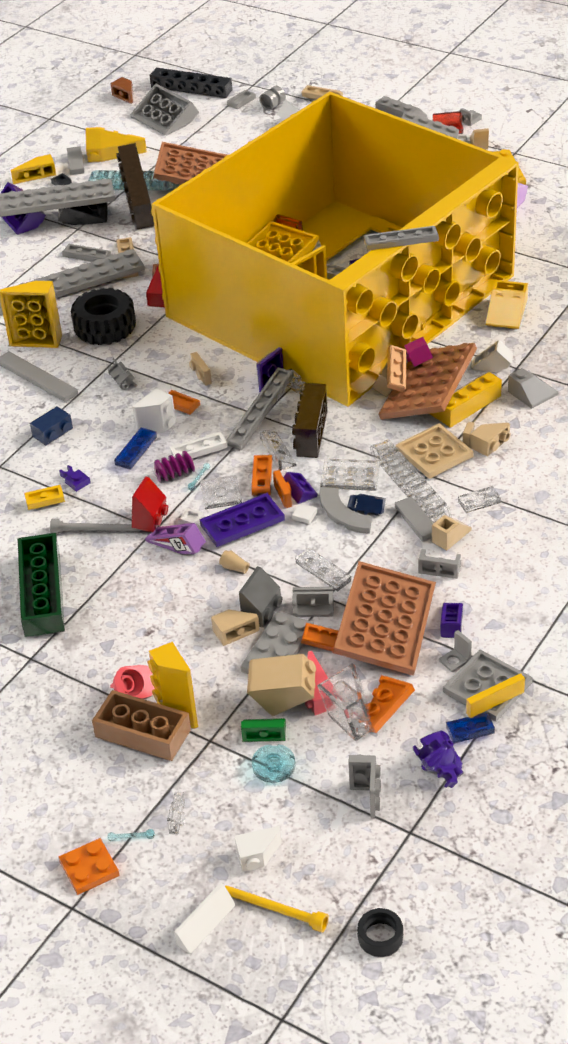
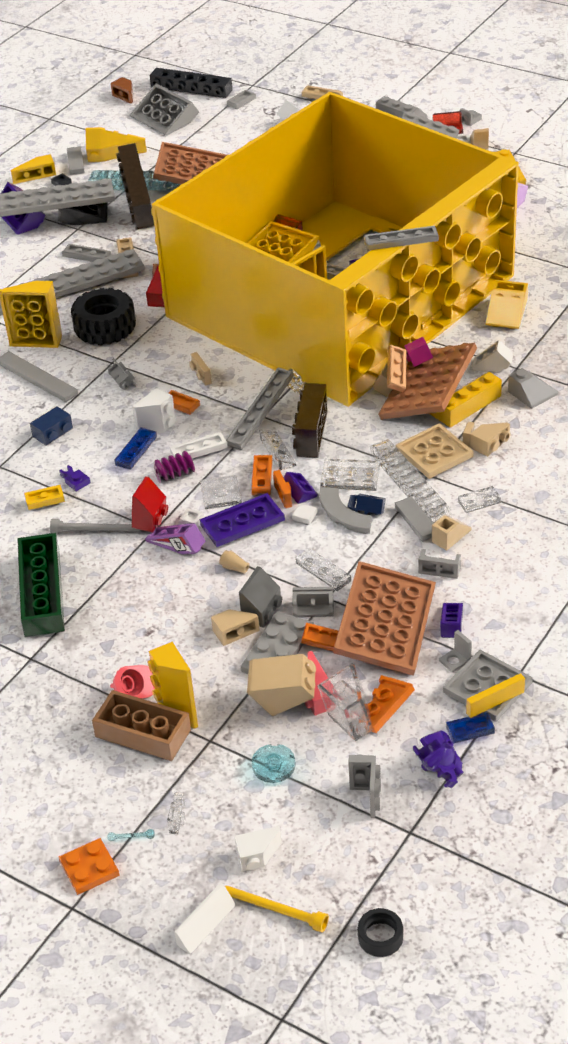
(191, 486): clear light blue hinge -> none
(263, 730): green panel -> none
(268, 365): dark purple slope -> none
(272, 98): light grey wheel -> none

